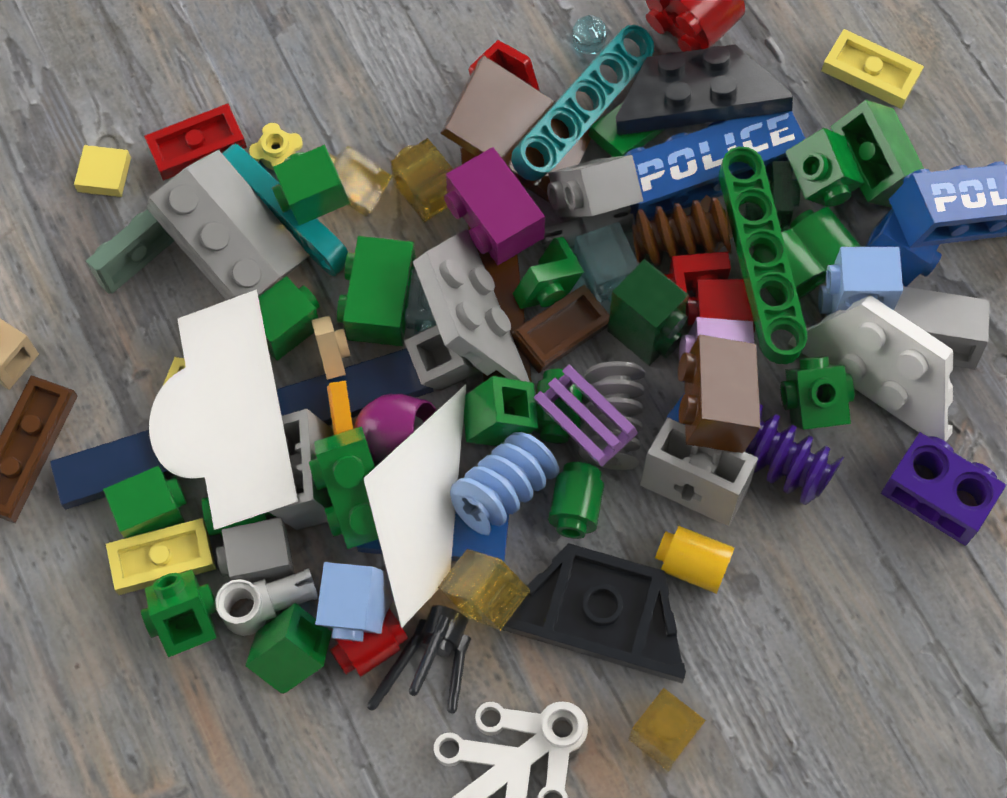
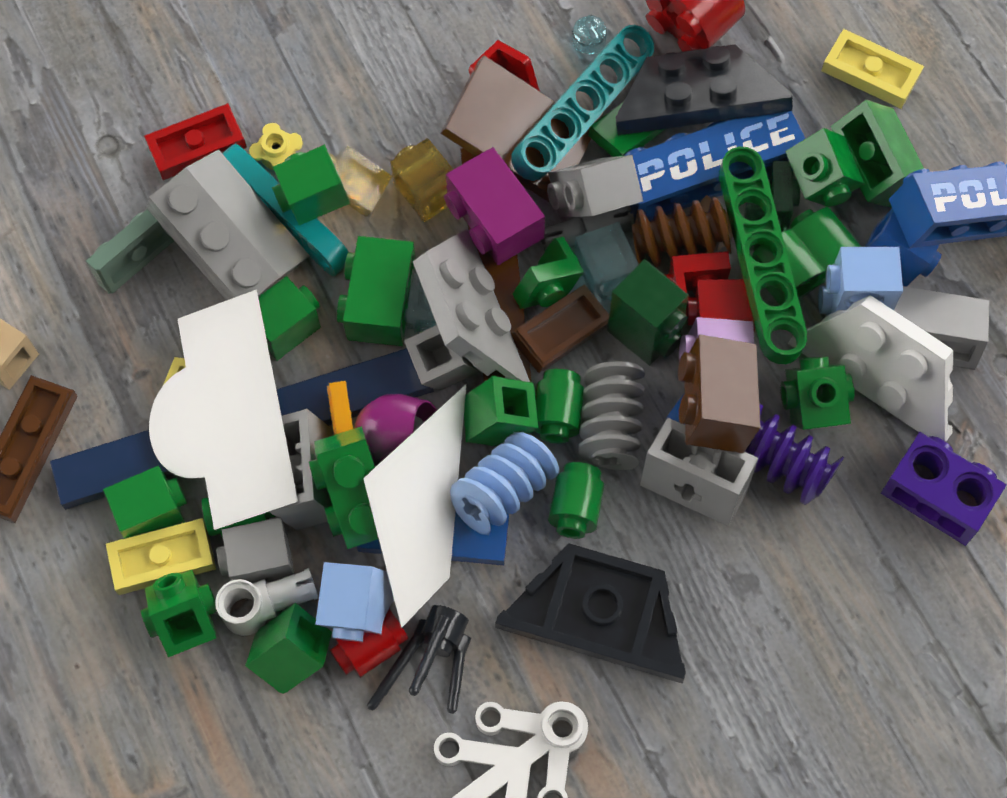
(102, 171): light yellow tile -> none
(332, 346): tan plate -> none
(484, 588): clear yellow brick -> none
(559, 388): medium lavender tile -> none
(666, 729): clear yellow brick -> none
(694, 558): yellow brick -> none

